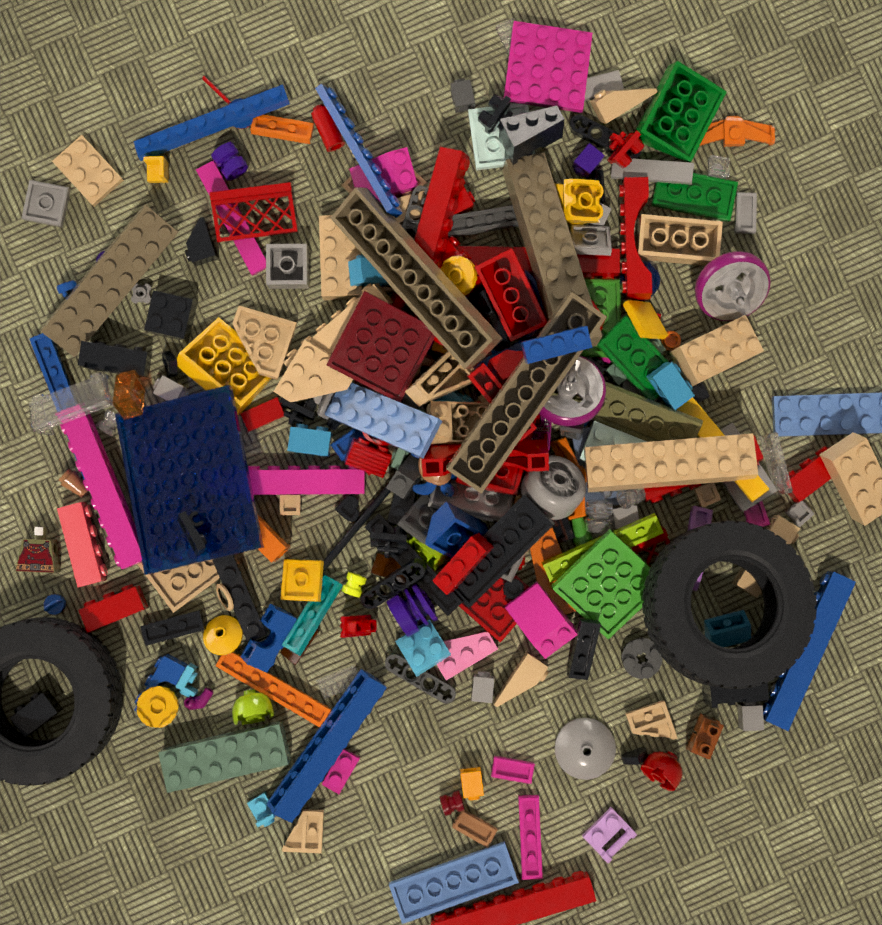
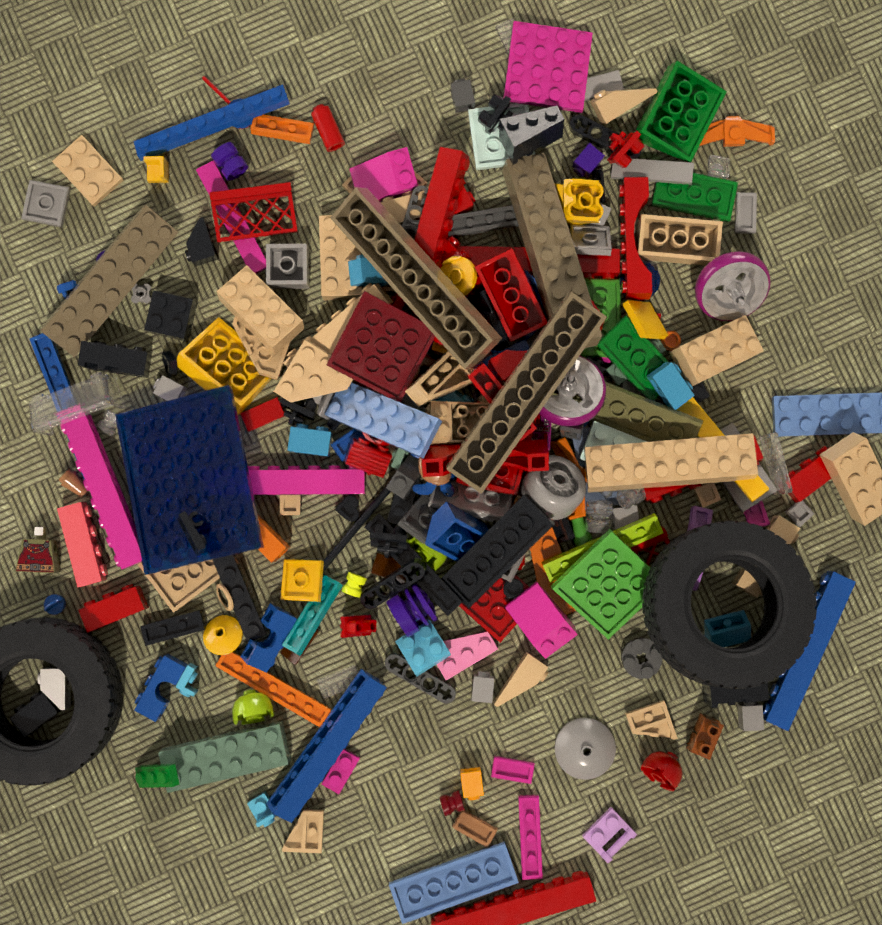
(55, 686): none -> white slope
(129, 394): clear orange brick -> none
(156, 776): none -> green plate
(157, 706): yellow tile -> none
(198, 702): magenta arm -> none
(260, 310): none -> tan brick
(361, 154): plate -> none
(462, 563): red brick -> none
(556, 344): blue arch -> none
(583, 649): black plate -> none
(634, 757): black tile -> none

